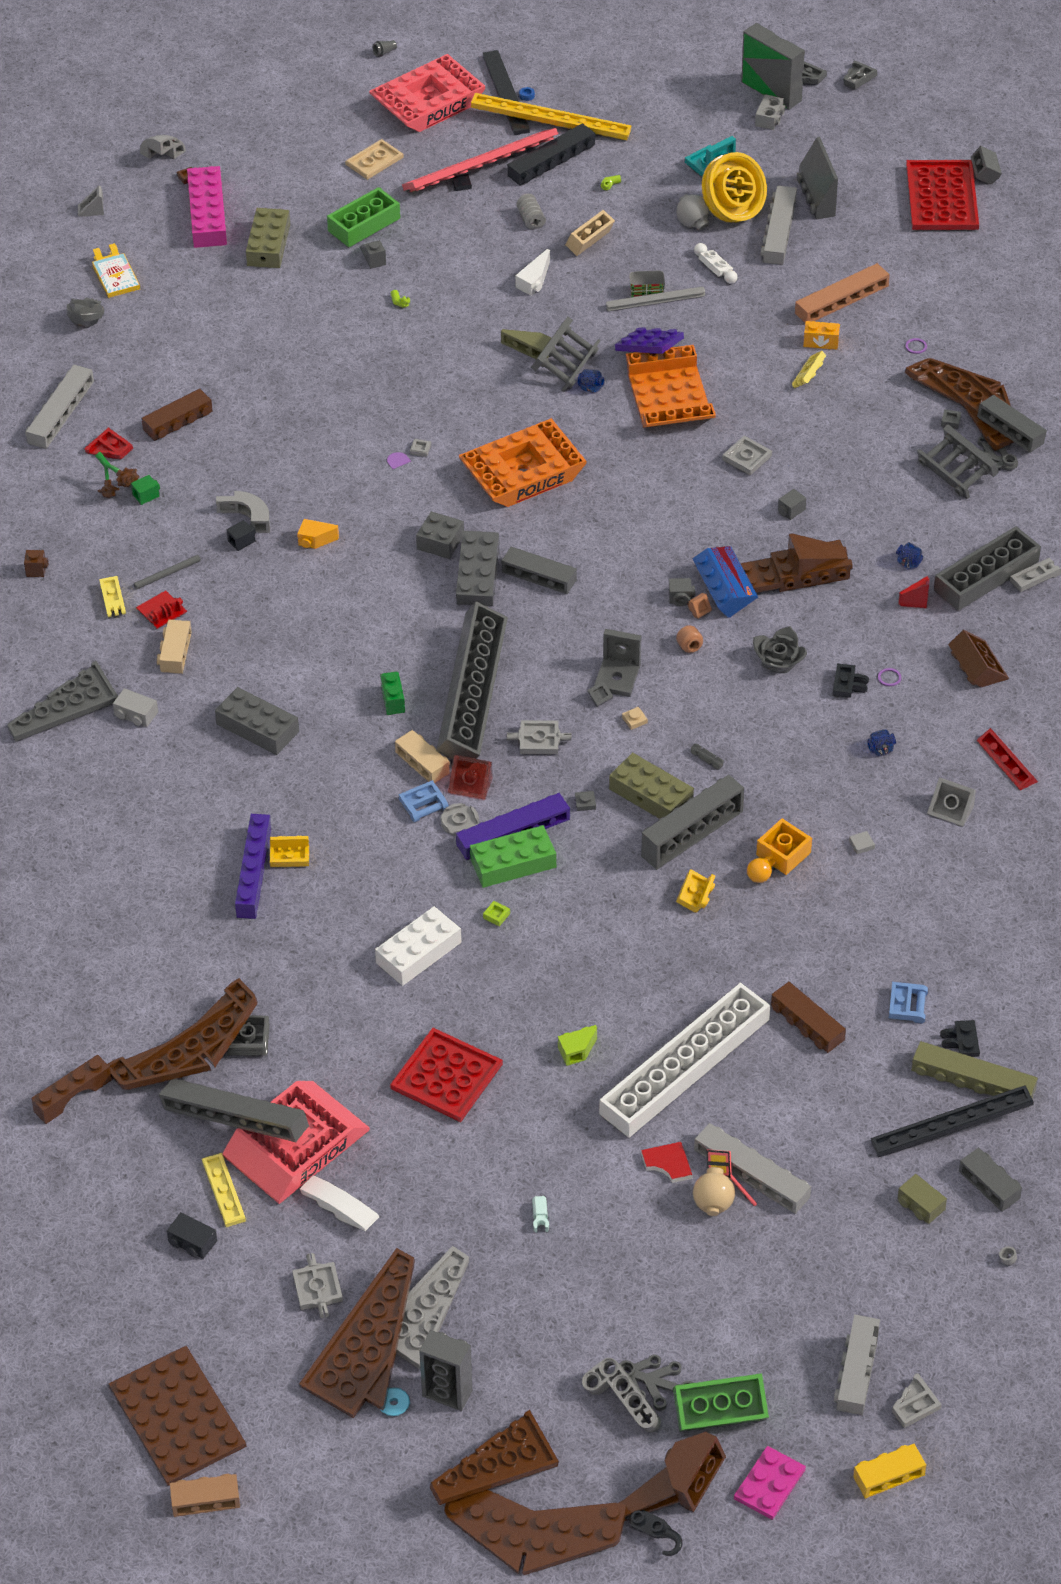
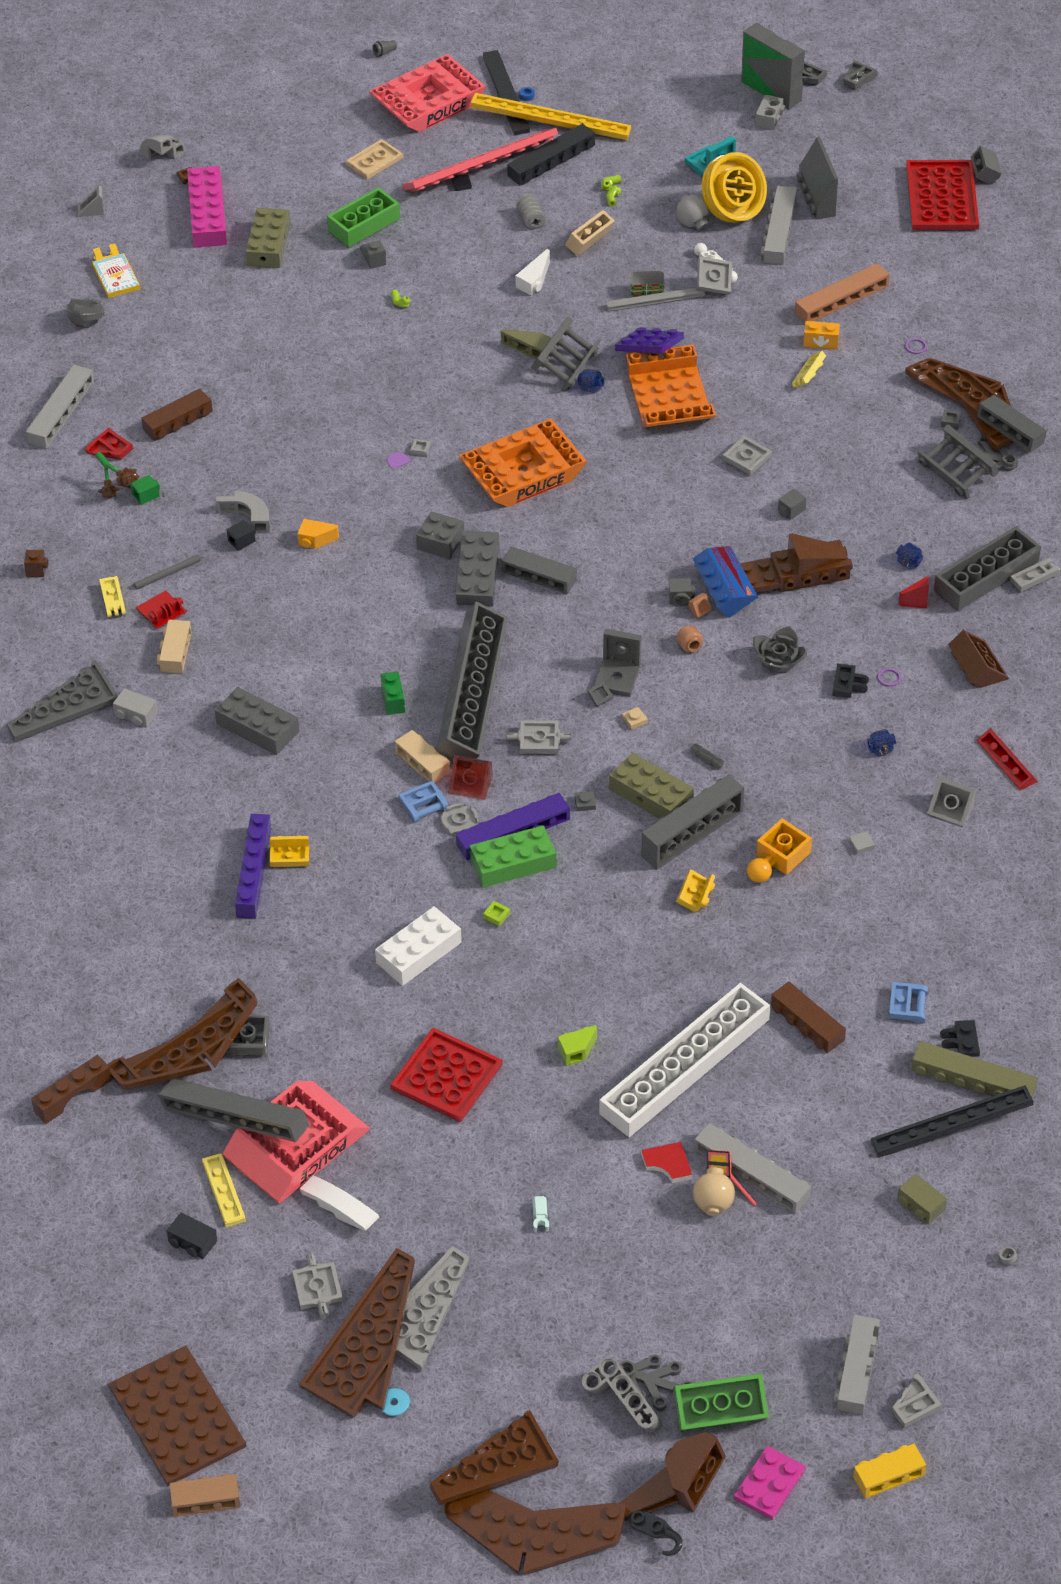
(446, 1370): dark grey brick -> none
(610, 196): none -> lime arm
(714, 275): none -> light grey plate
(990, 1179): dark grey brick -> none

